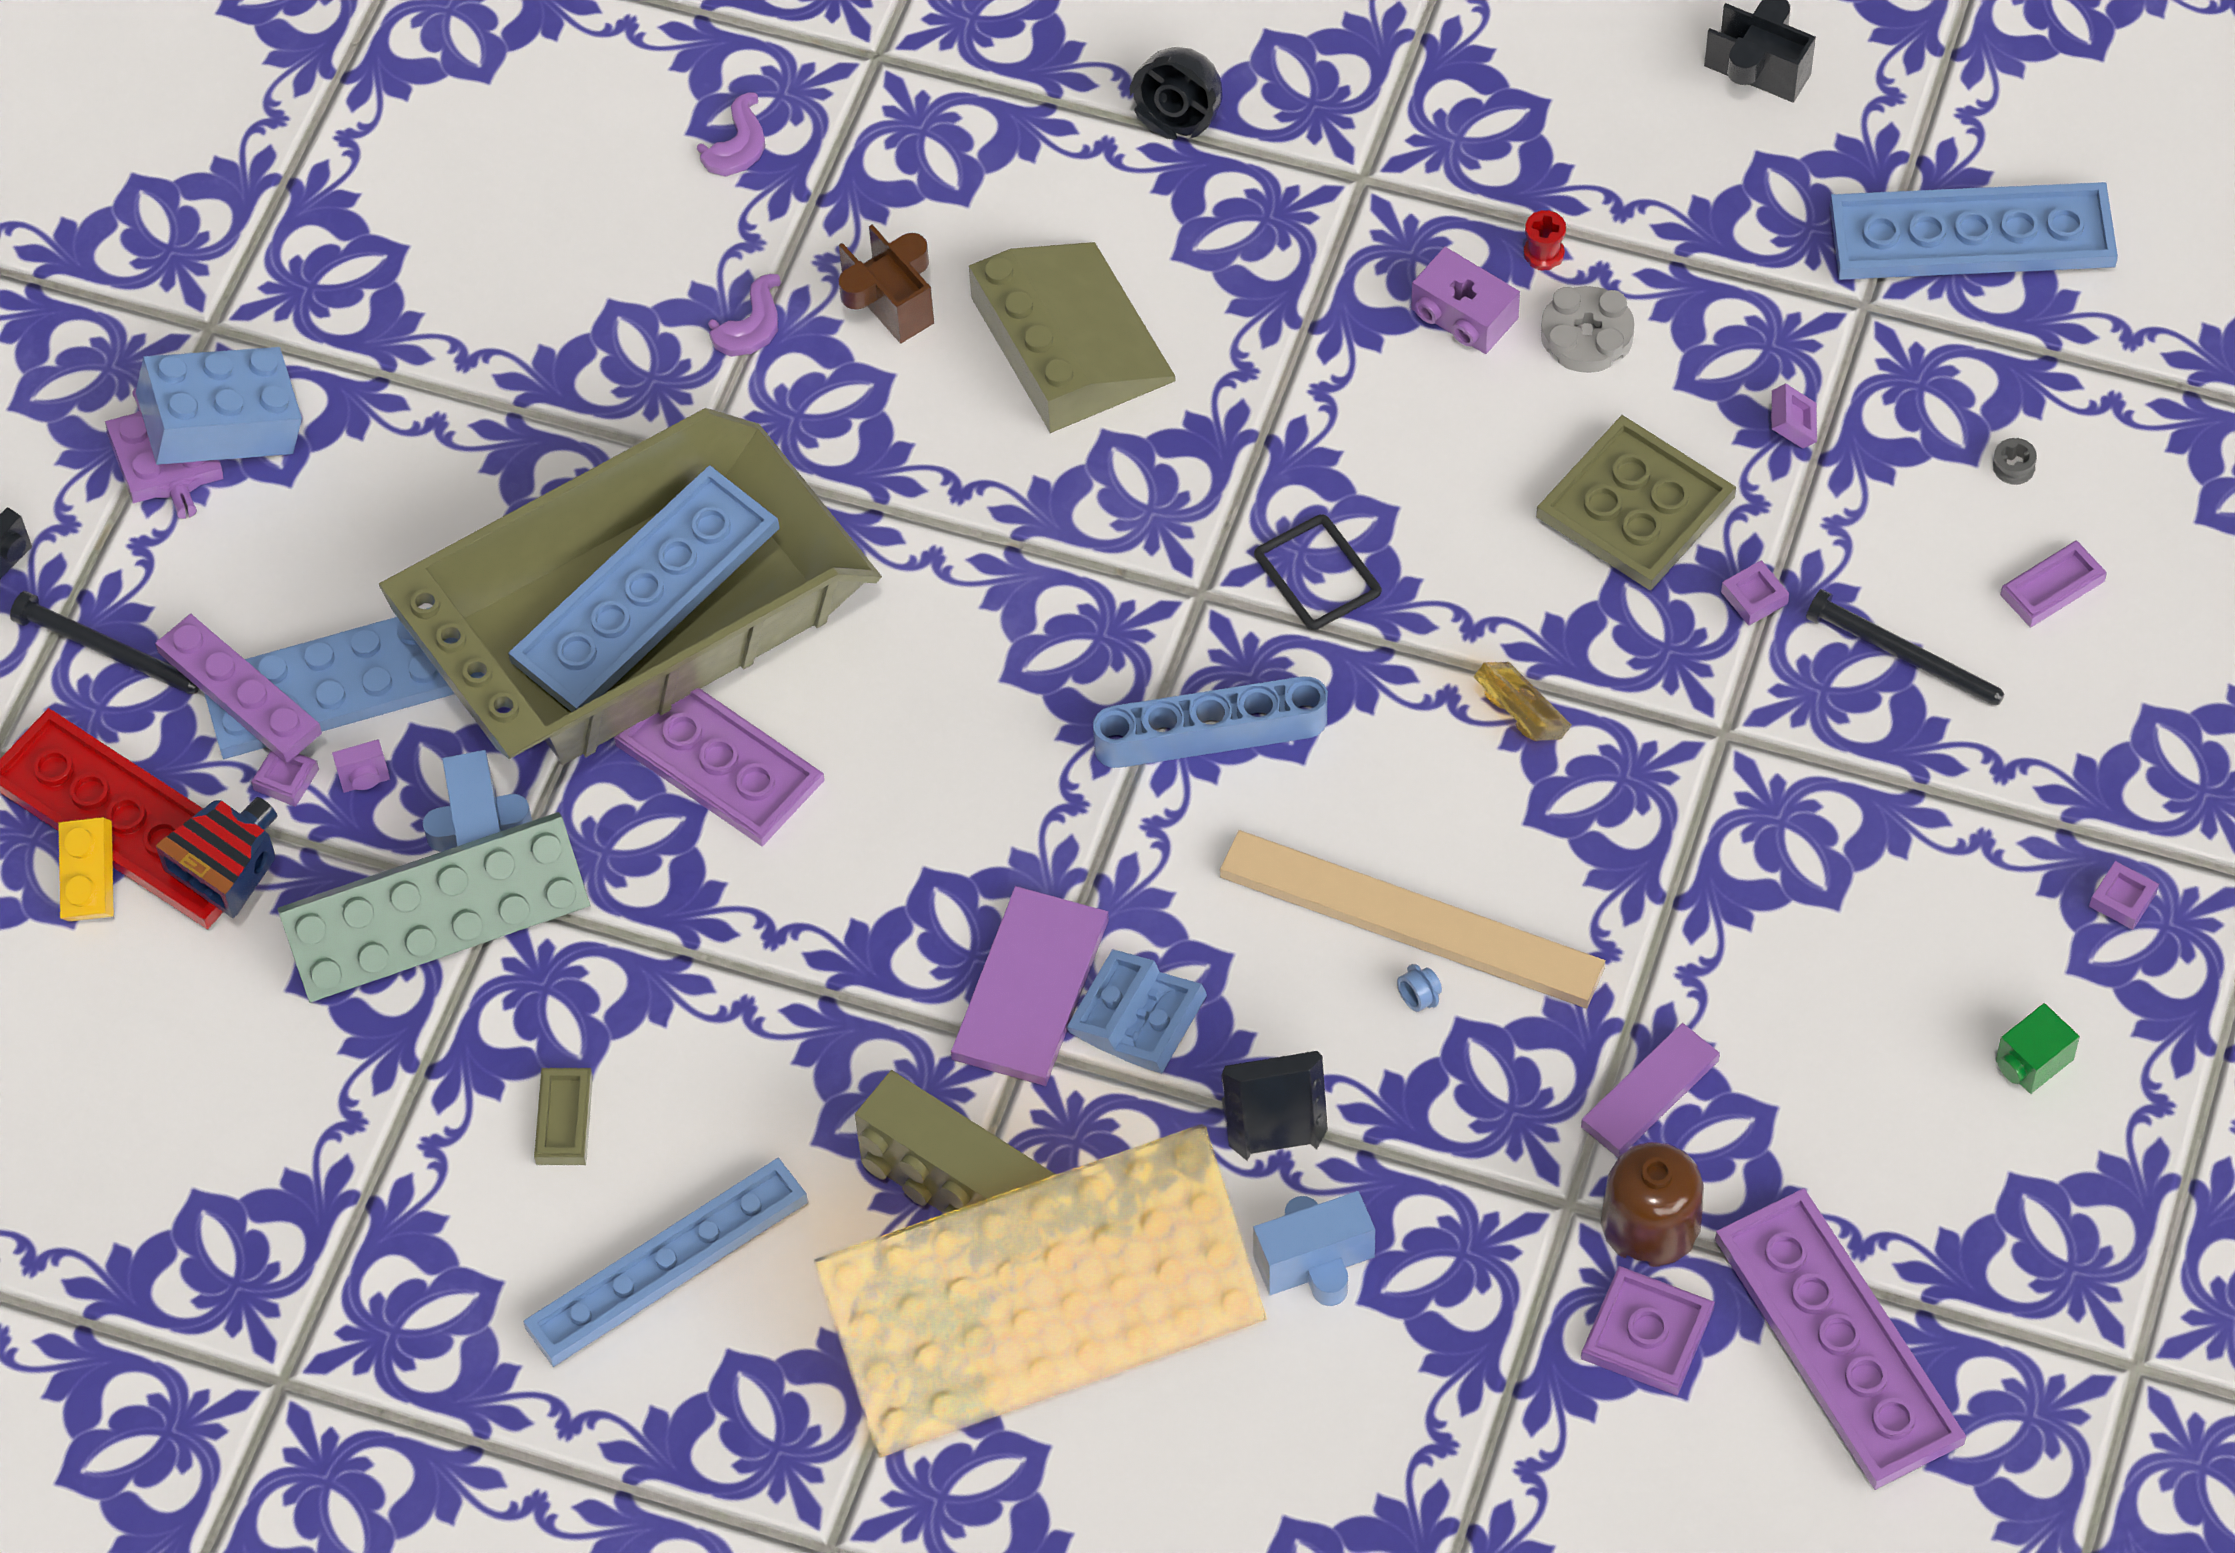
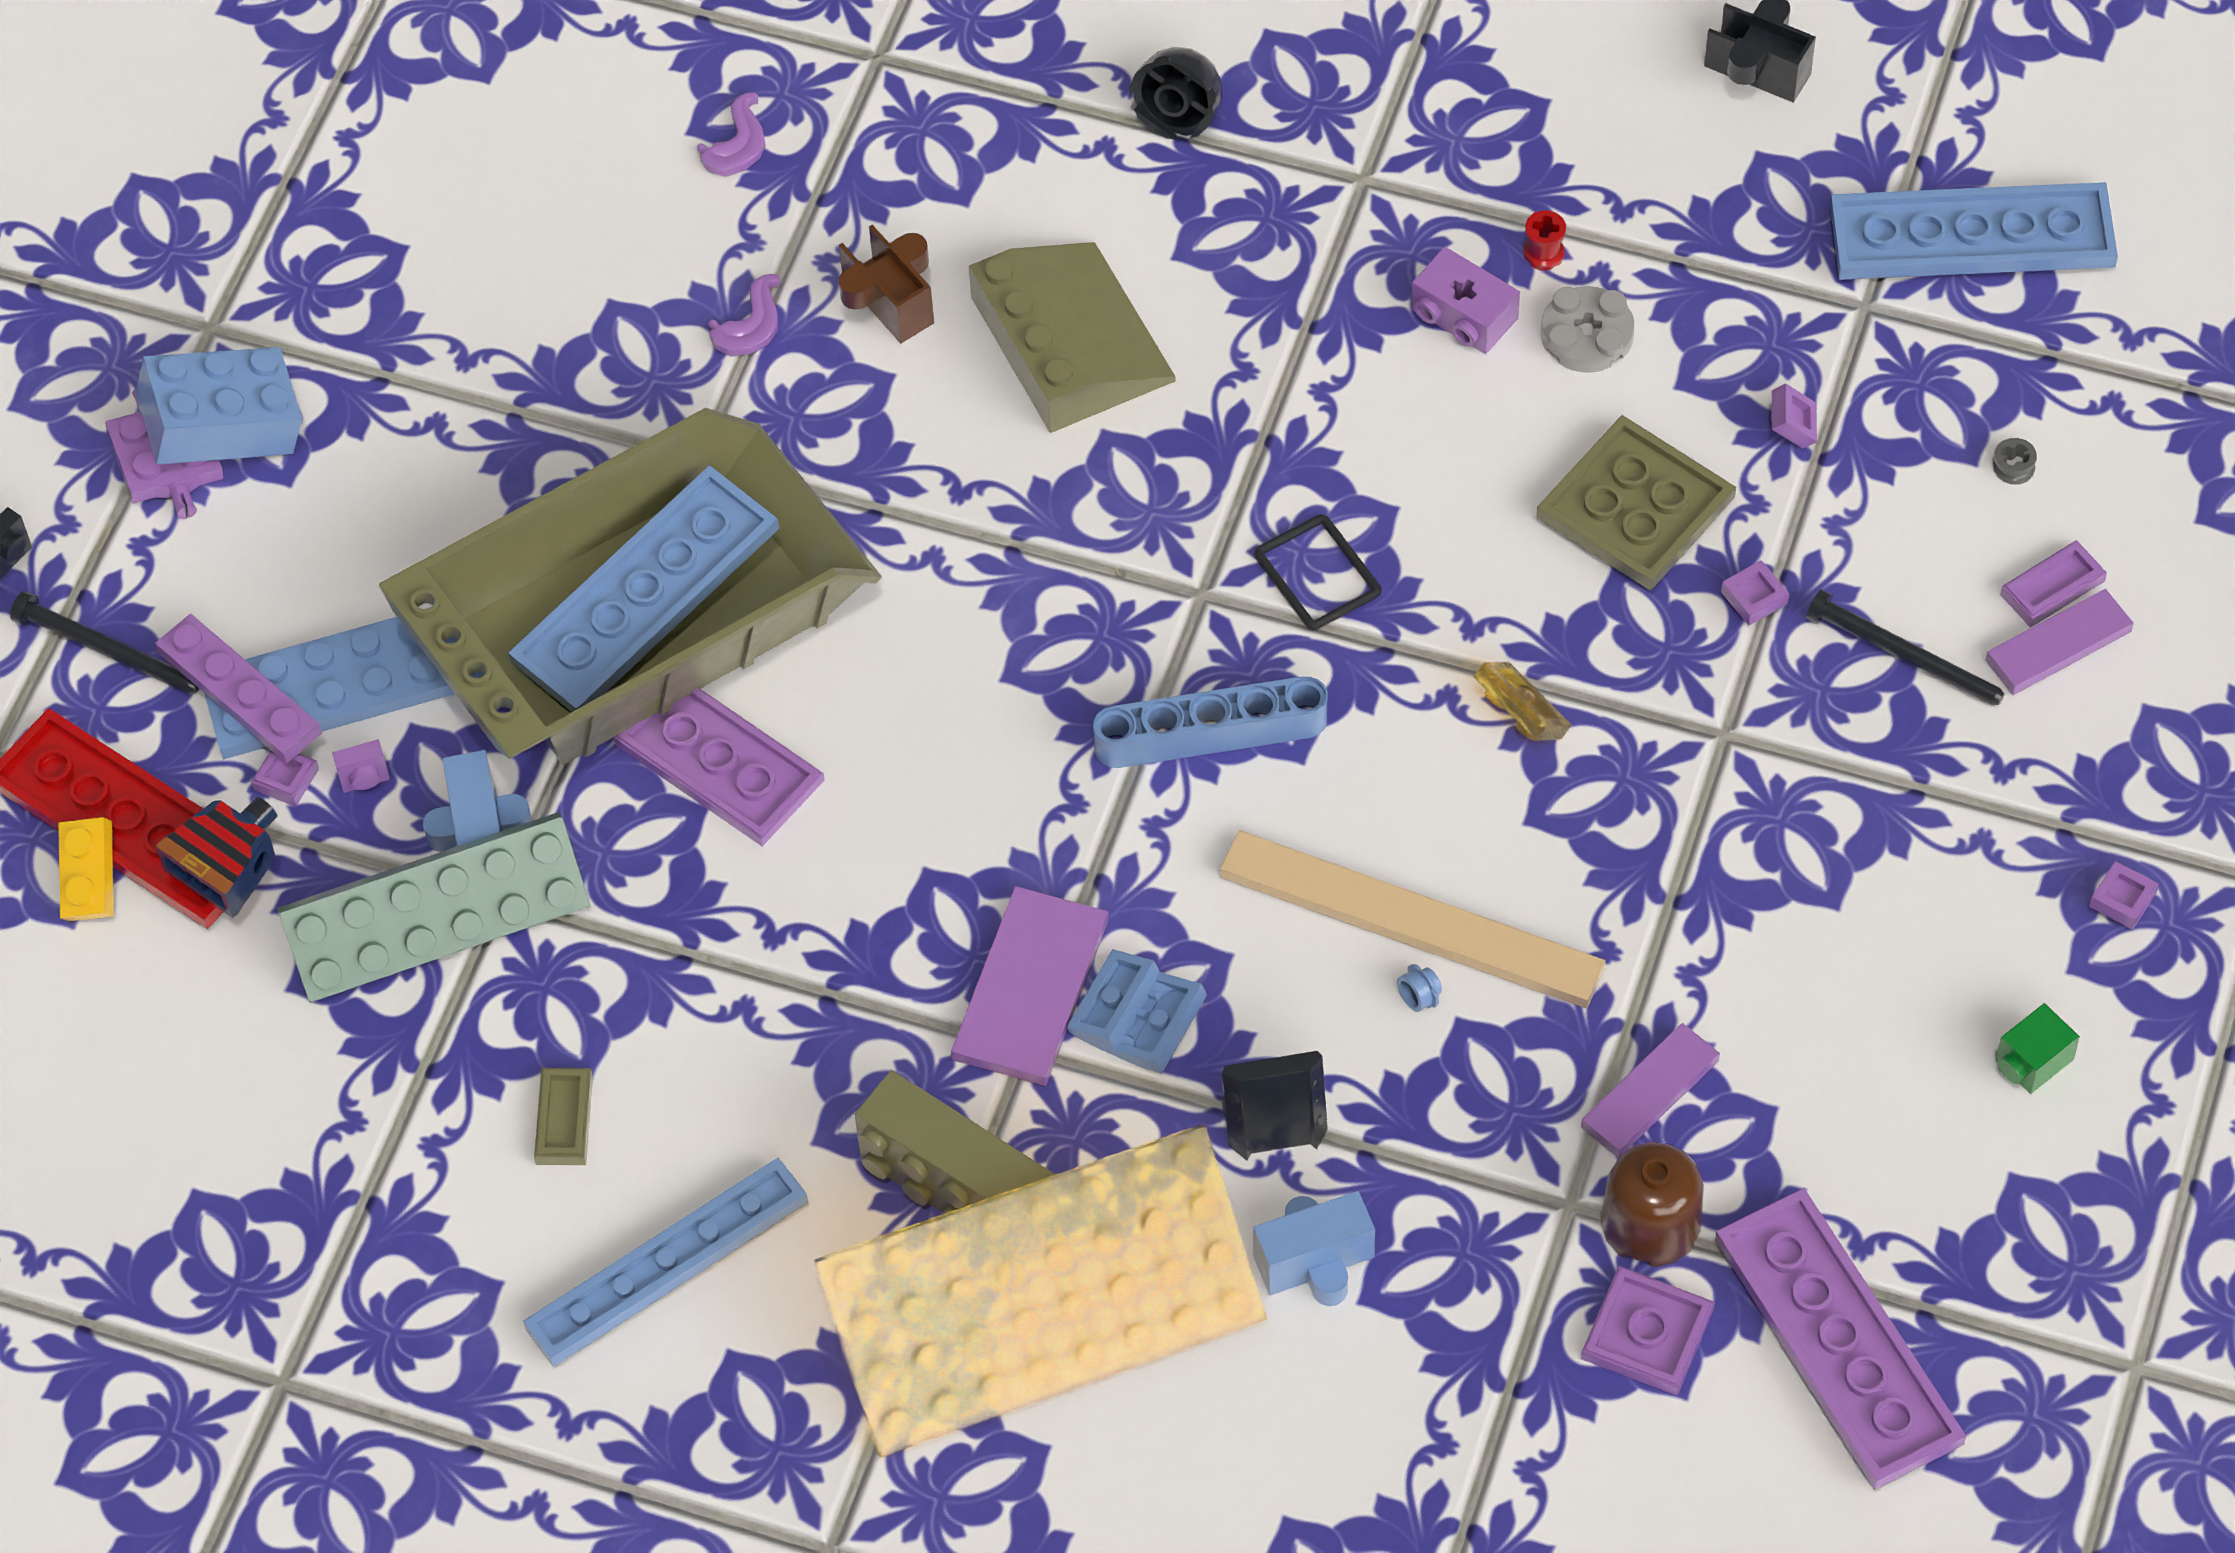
(2059, 641): none -> medium lavender tile

